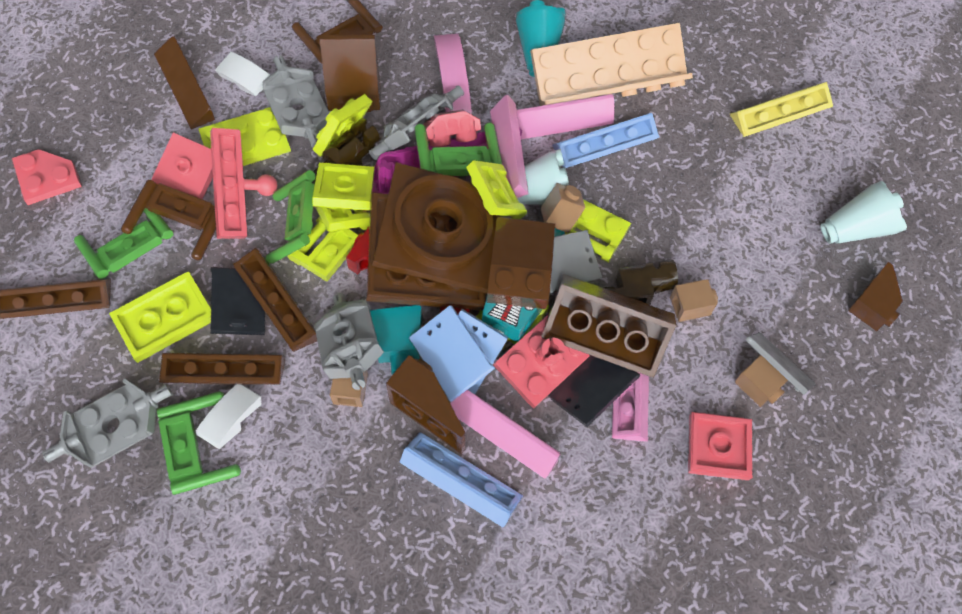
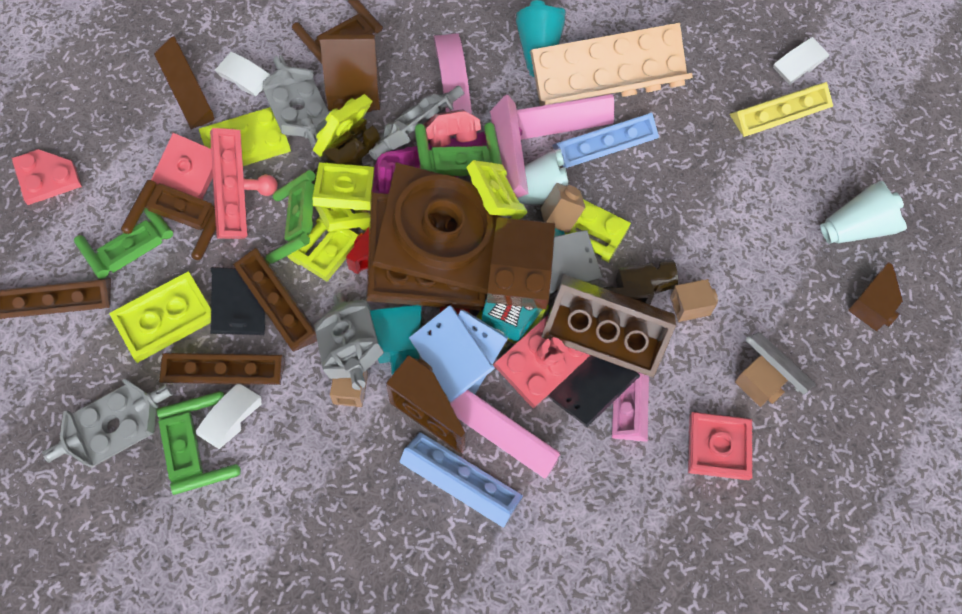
(800, 60): none -> white slope

